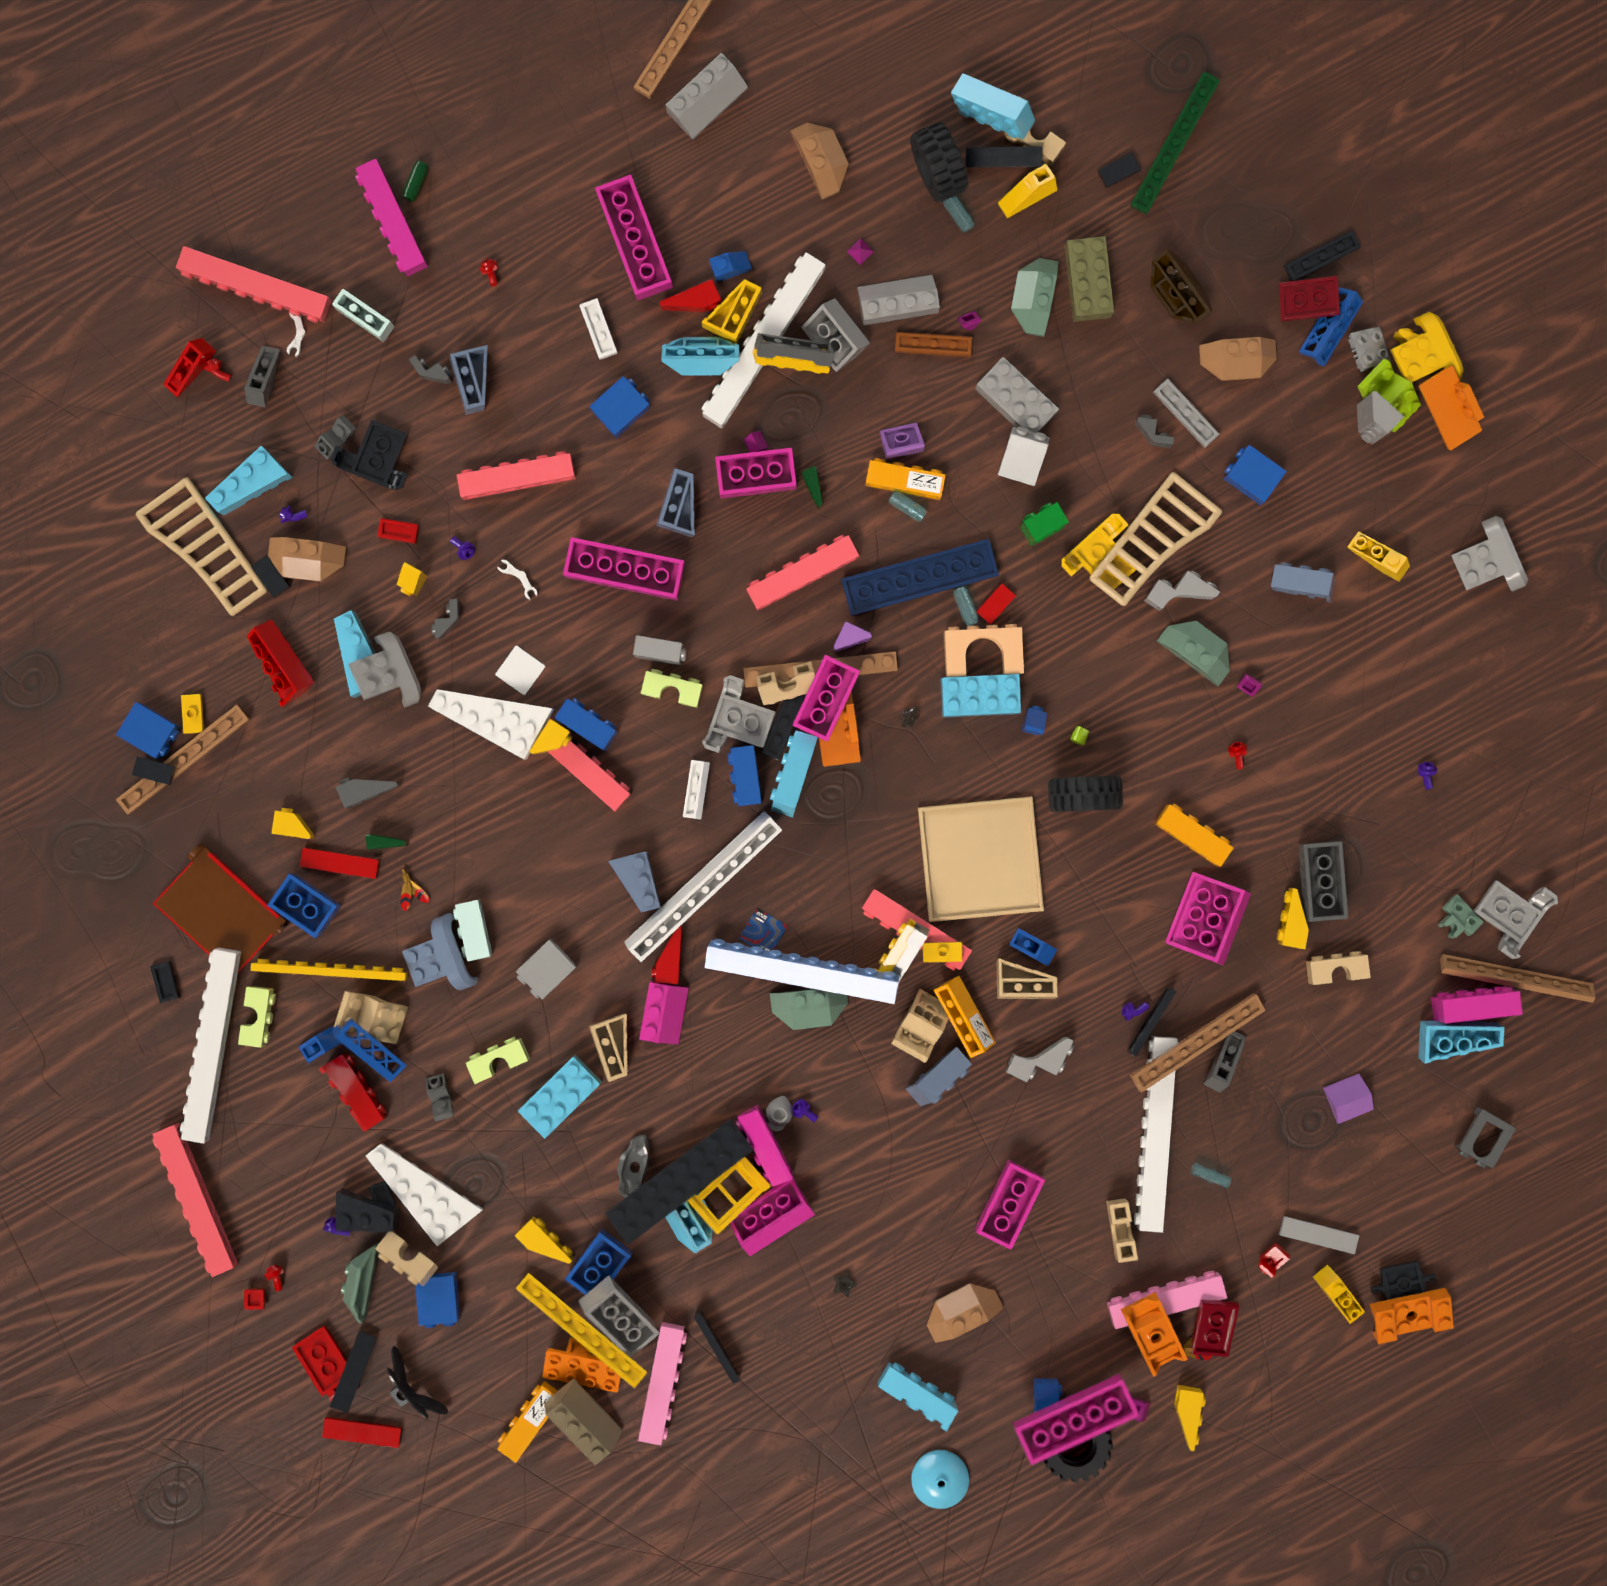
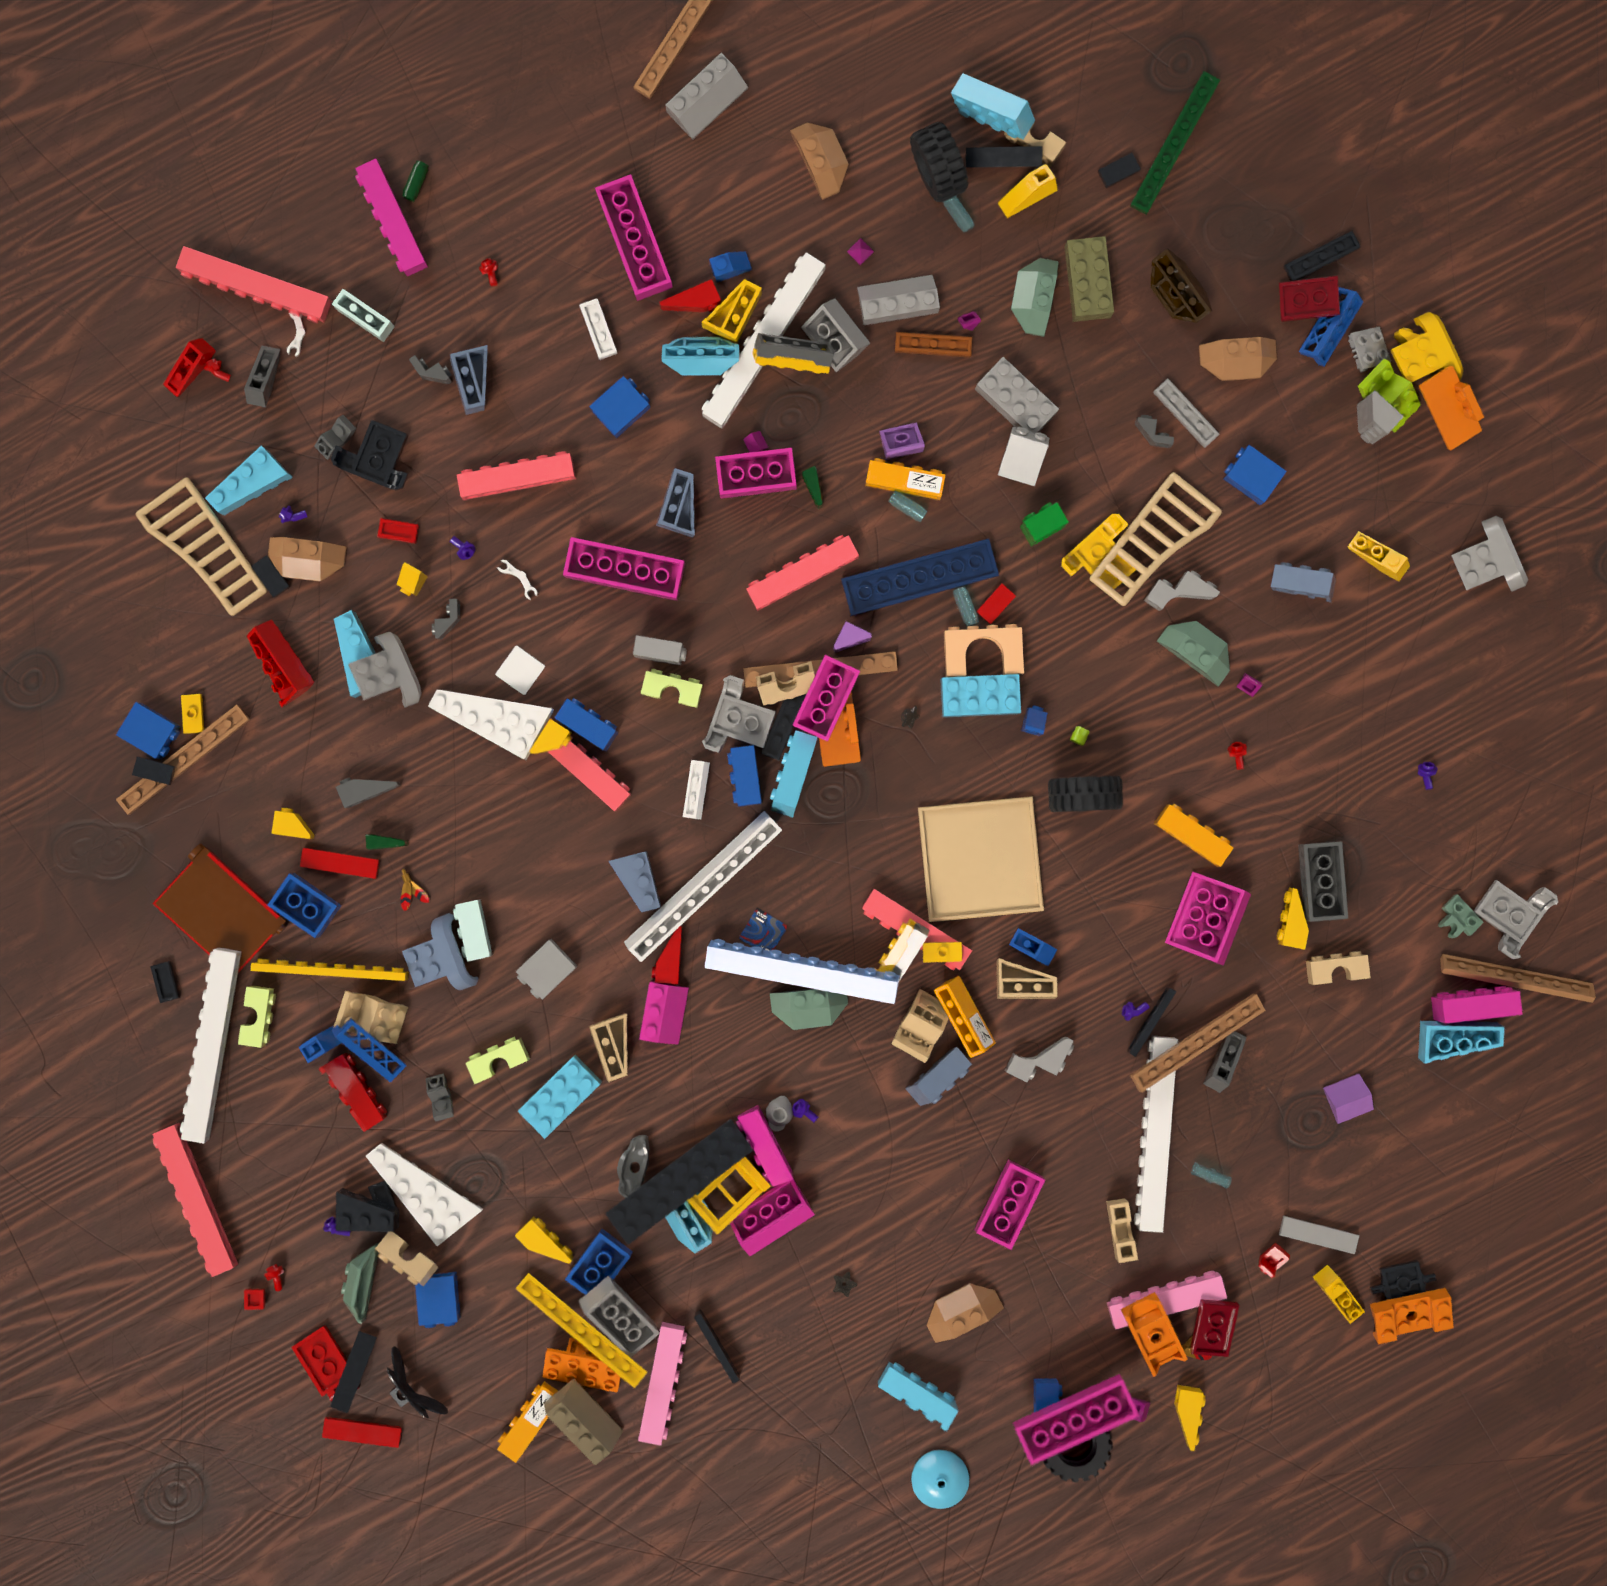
(1466, 1145): dark grey panel -> none

